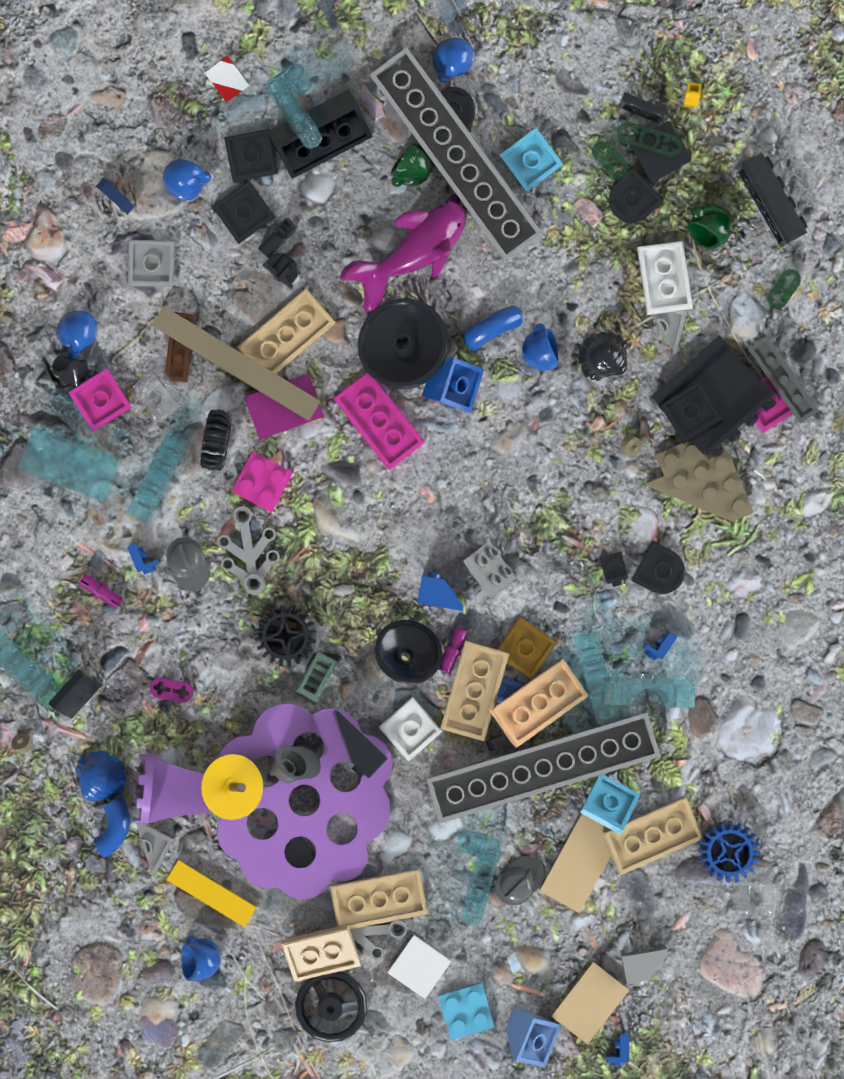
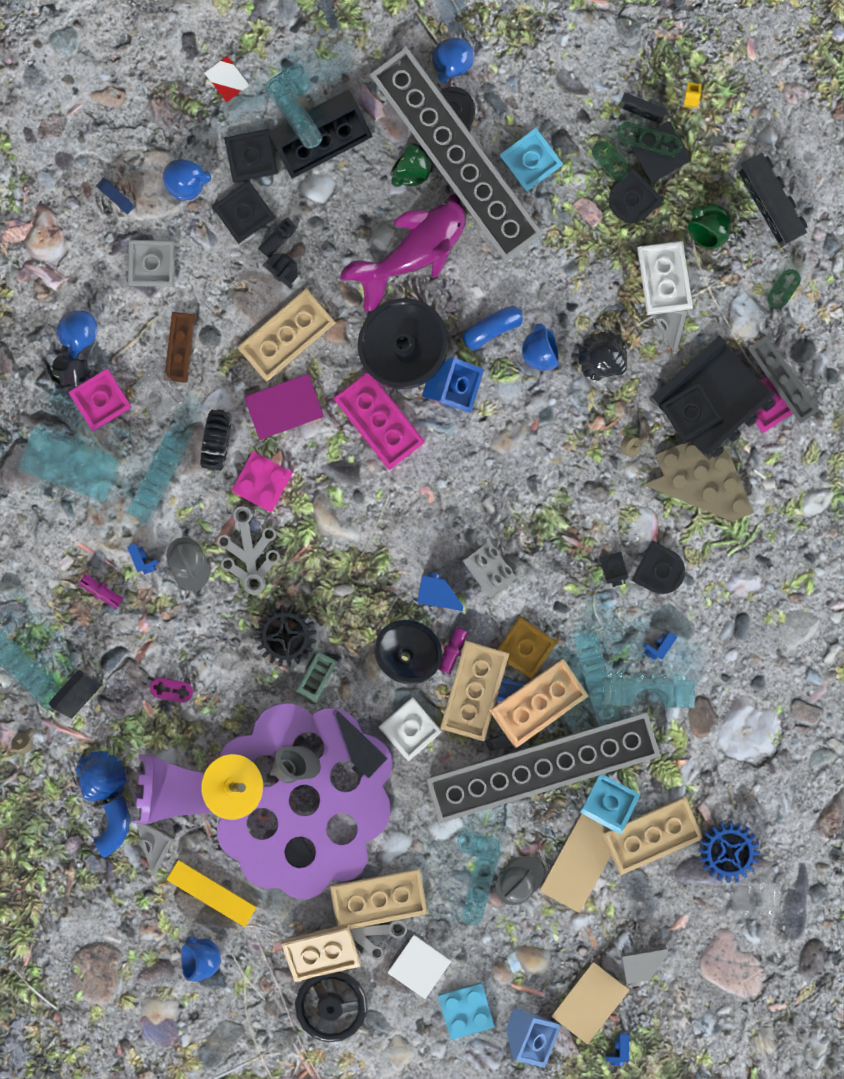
(236, 363): dark tan tile -> none

